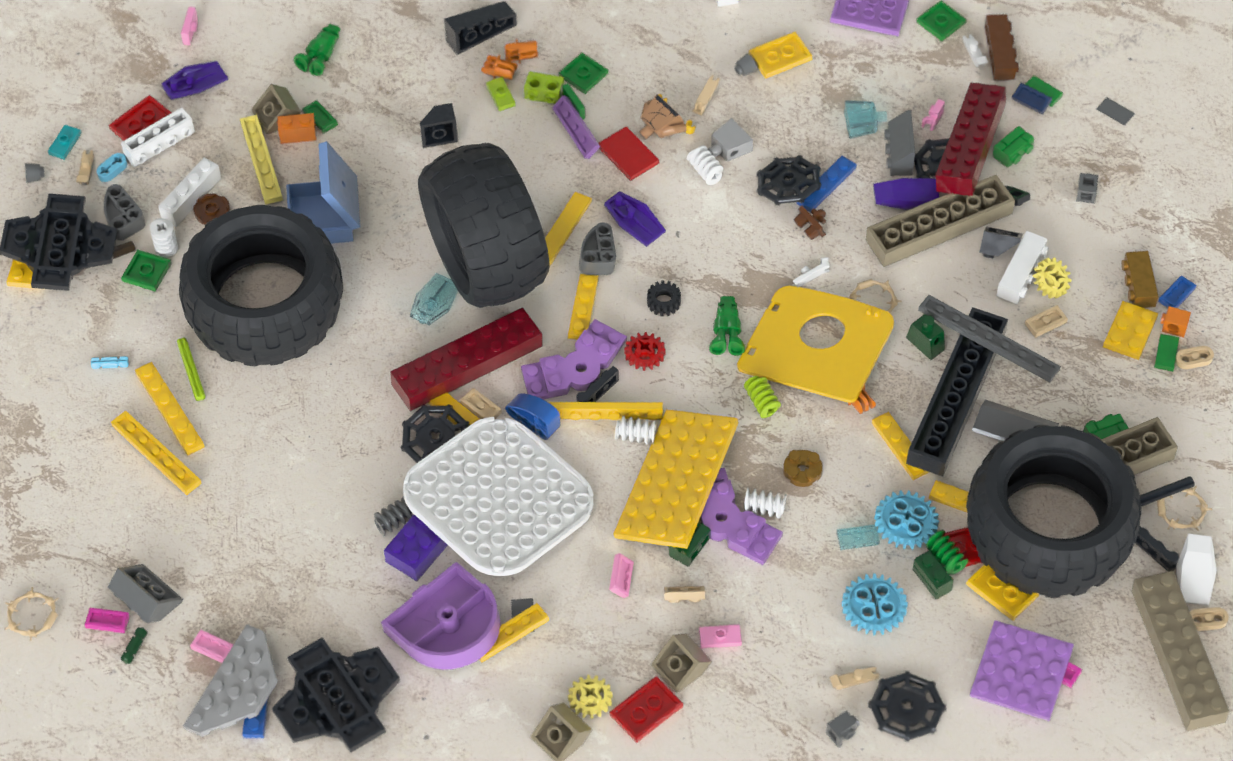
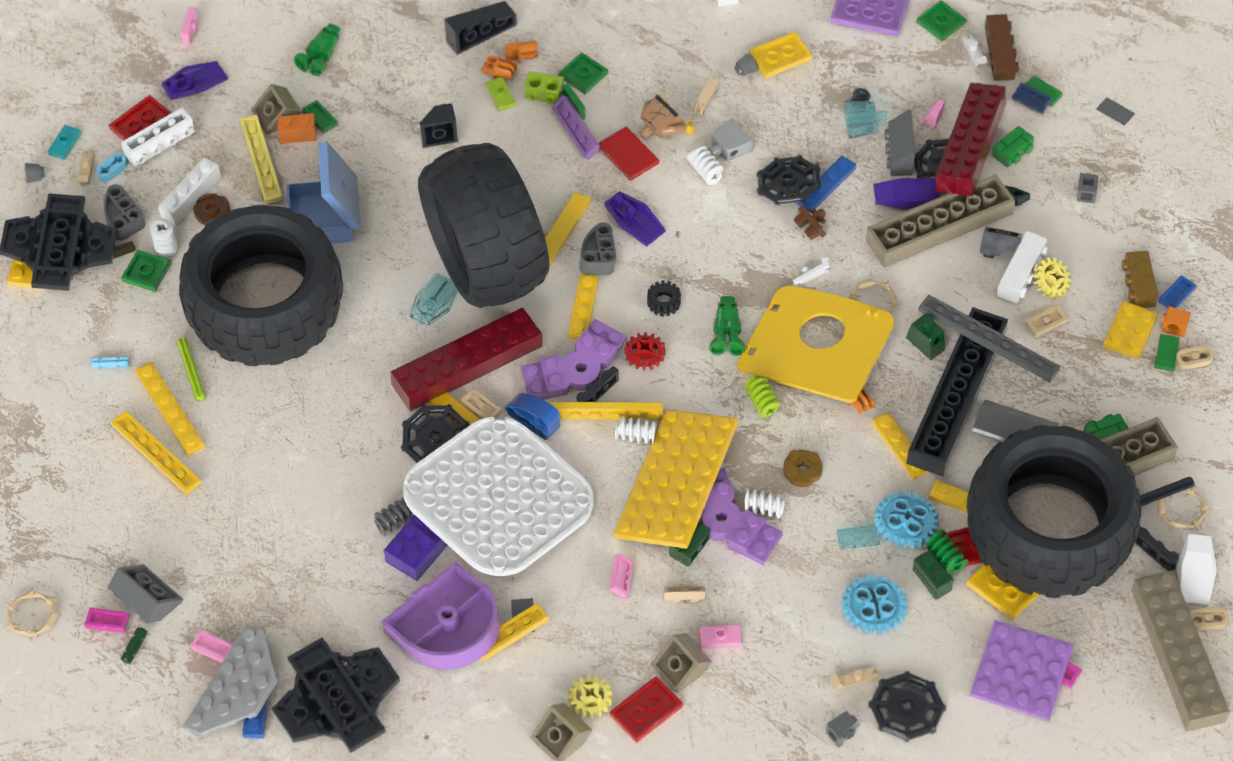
(860, 95): none -> black wheel

